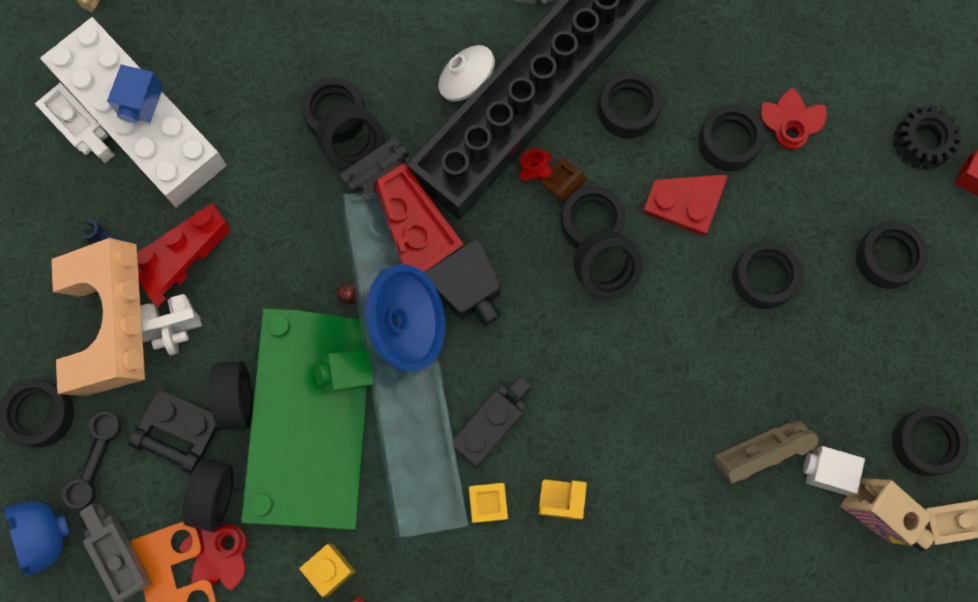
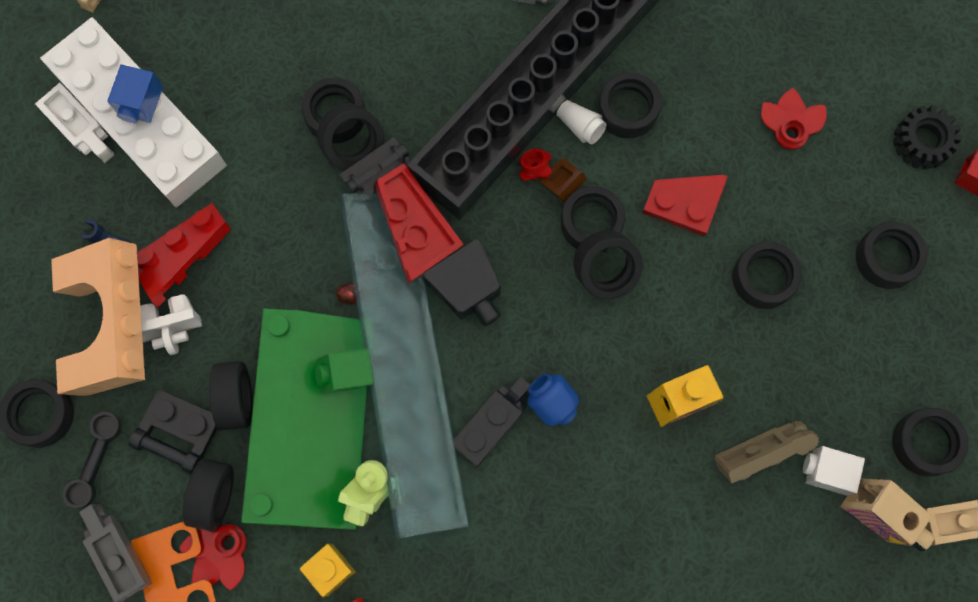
(35, 535): blue cylinder -> none
(365, 492): none -> yellowish green hips
(405, 318): blue dish -> none
(466, 73): white dish -> none
(488, 502): yellow plate -> none
(553, 399): none -> blue head
(562, 499): yellow panel -> none
(582, 122): none -> white cone
(685, 395): none -> yellow torso
(741, 116): black tyre -> none

